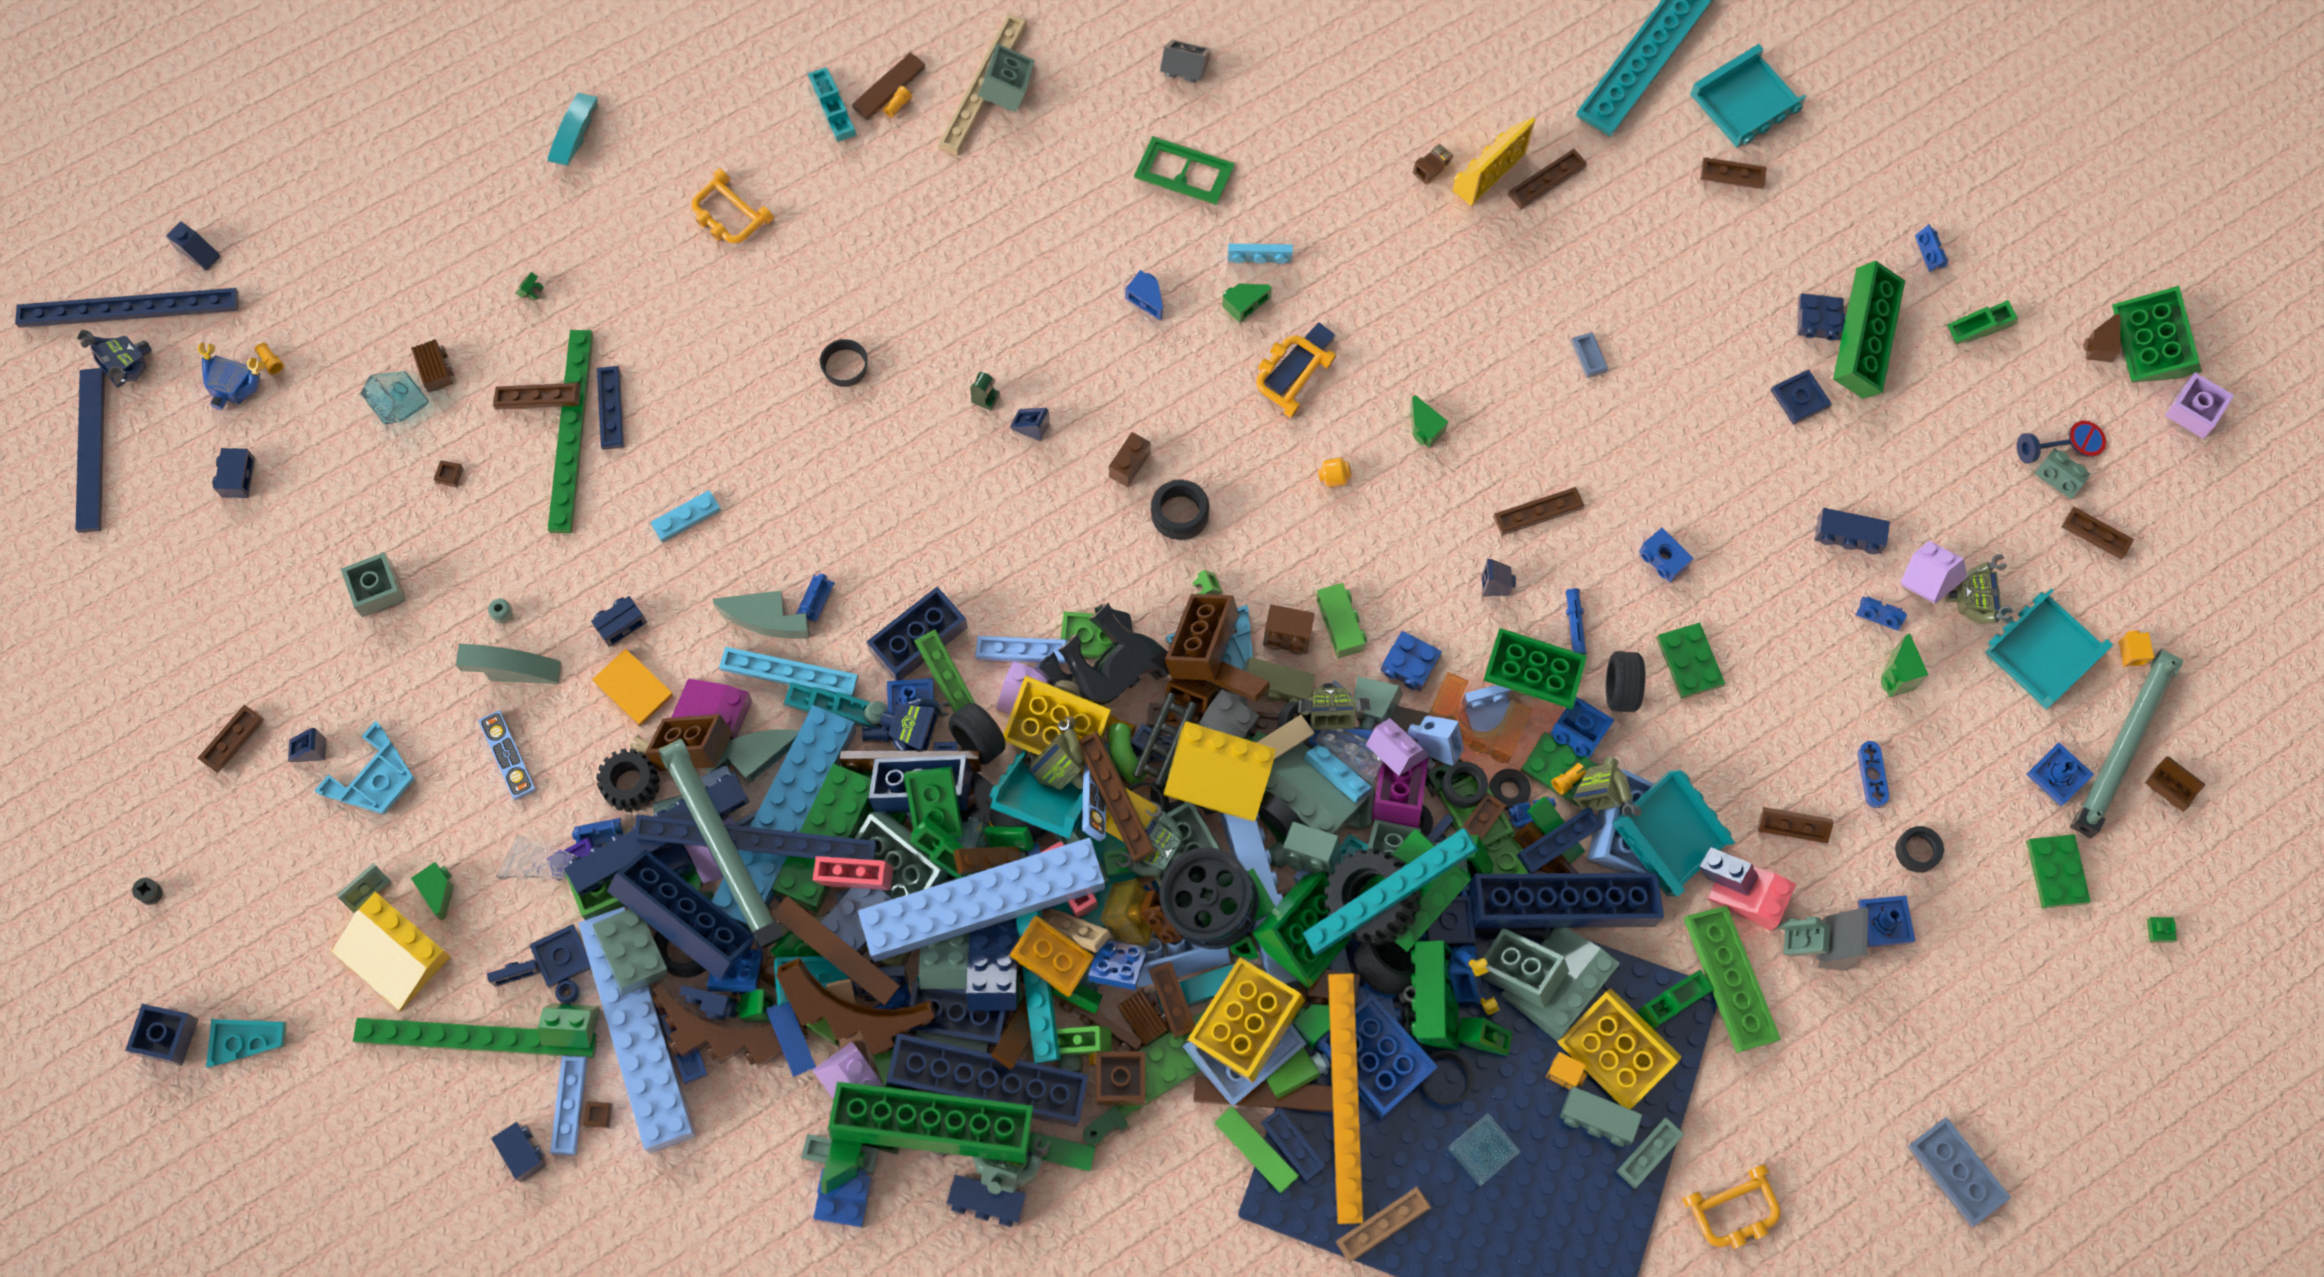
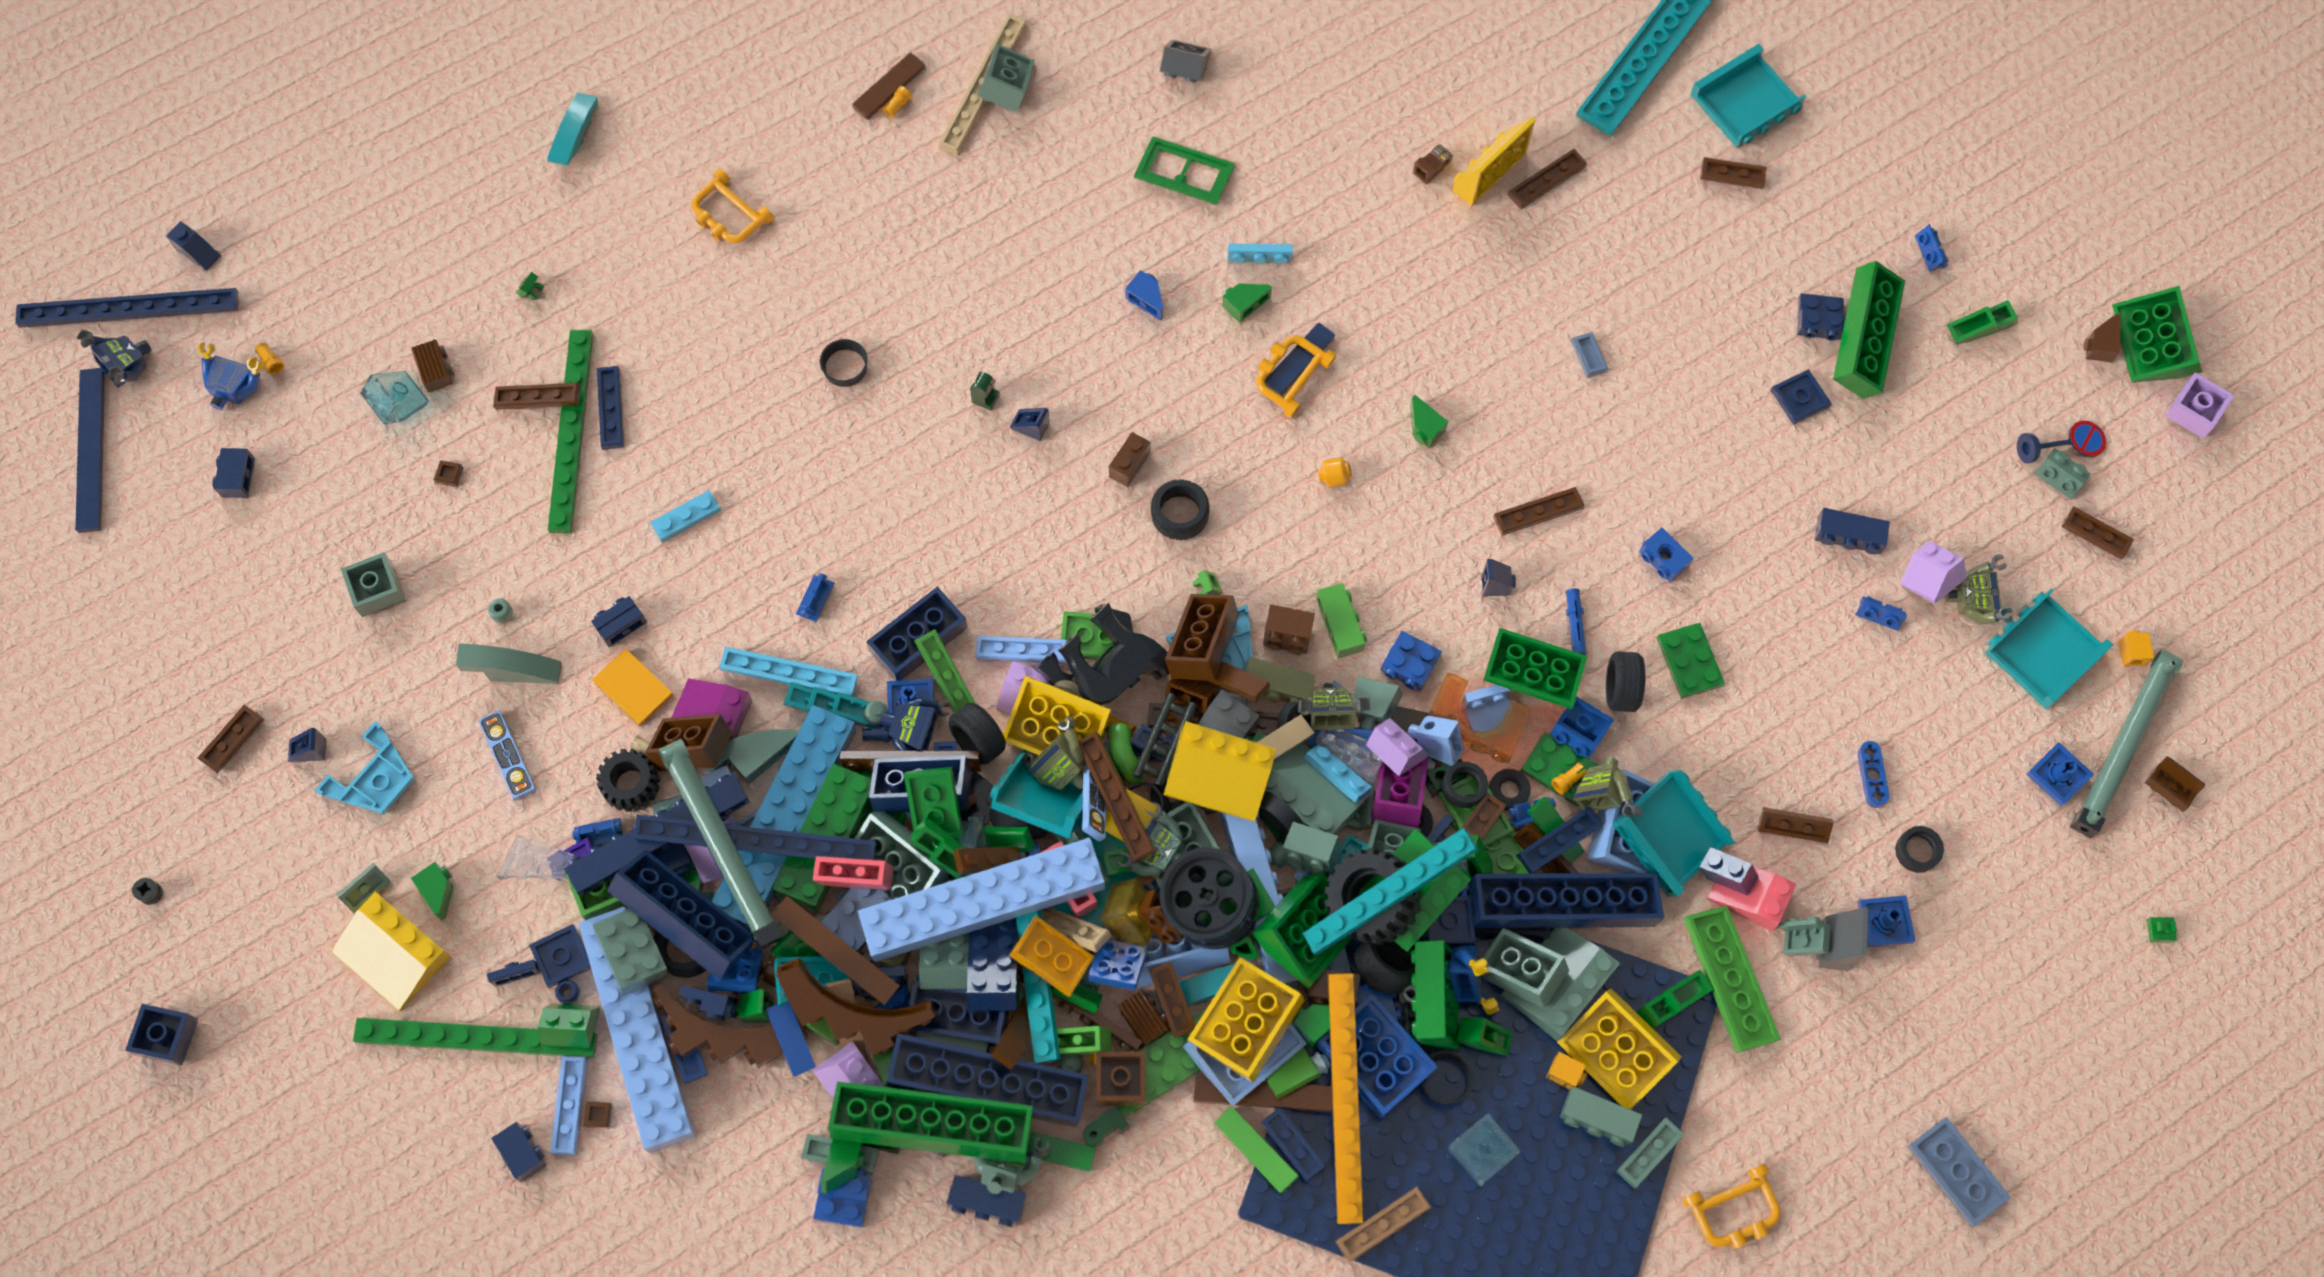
(242, 1038): teal wing -> none
(763, 614): sand green slope -> none
(831, 104): teal slope -> none
(1904, 668): green slope -> none
(2058, 871): green plate -> none

